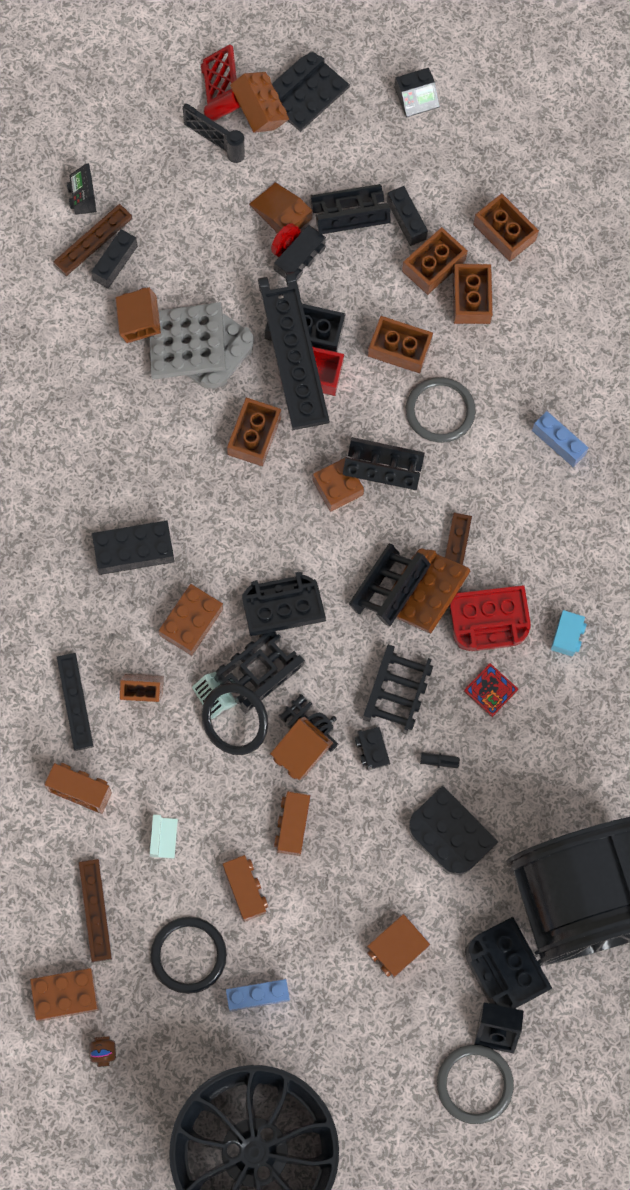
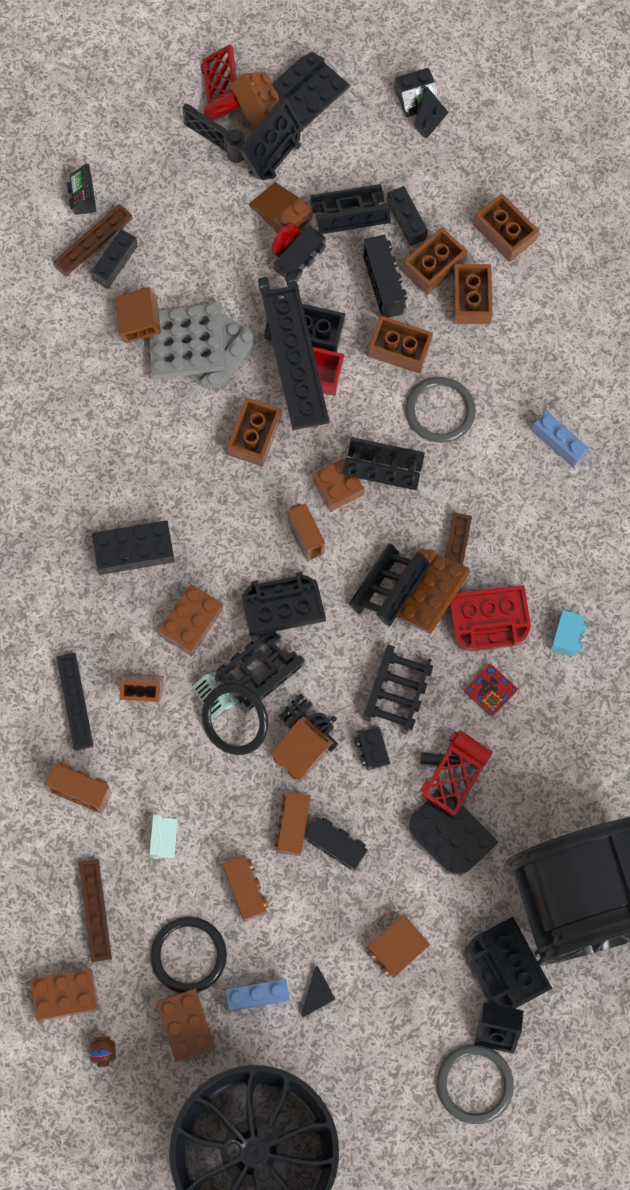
(185, 1024): none -> dark orange brick
(272, 141): none -> black plate
(306, 531): none -> dark orange brick
(318, 994): none -> black tile
(336, 843): none -> black brick
(383, 276): none -> black brick
(429, 113): none -> black wing
(473, 754): none -> red piece

